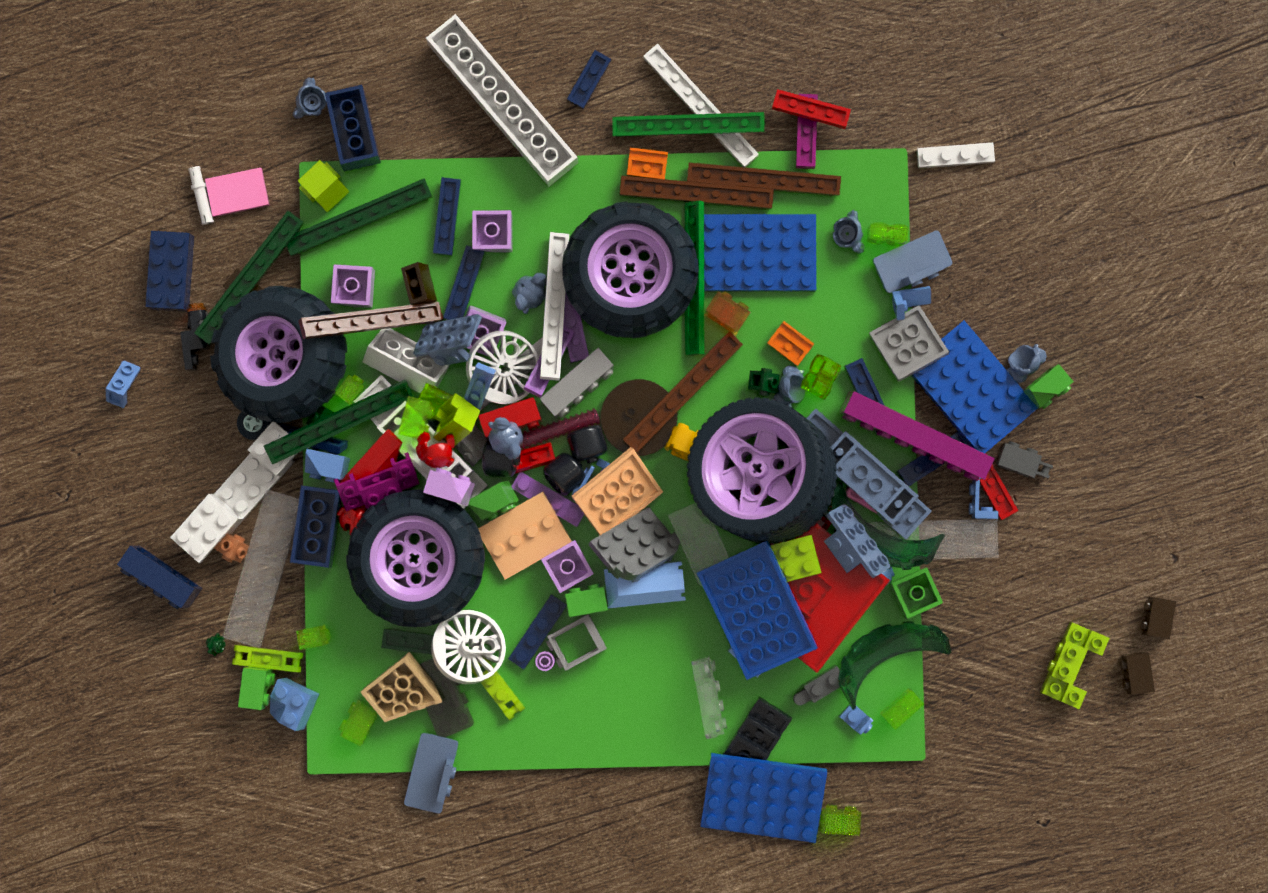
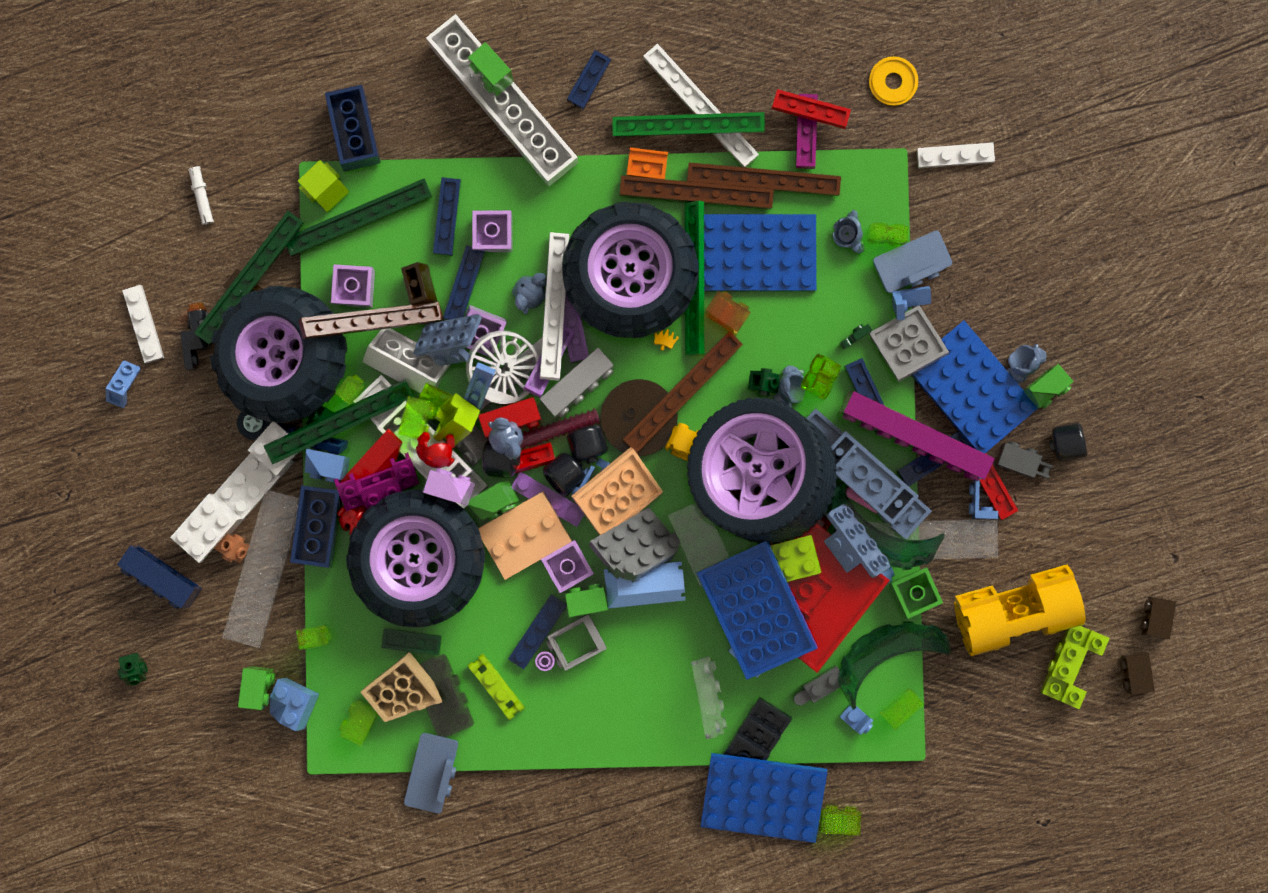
(132, 669): none -> dark green brick
(143, 324): none -> white plate
(169, 271): dark blue brick -> none
(215, 644): dark green plant -> none
(237, 192): bright pink tile -> none
(267, 658): lime plate -> none
(306, 94): sand blue hair -> none
(477, 643): white piece -> none
(494, 71): none -> bright green slope
(664, 340): none -> yellow piece
(790, 343): orange plate -> none
(859, 332): none -> dark green plate
(882, 91): none -> yellow piece
(1046, 604): none -> yellow cylinder
(1068, 442): none -> black head

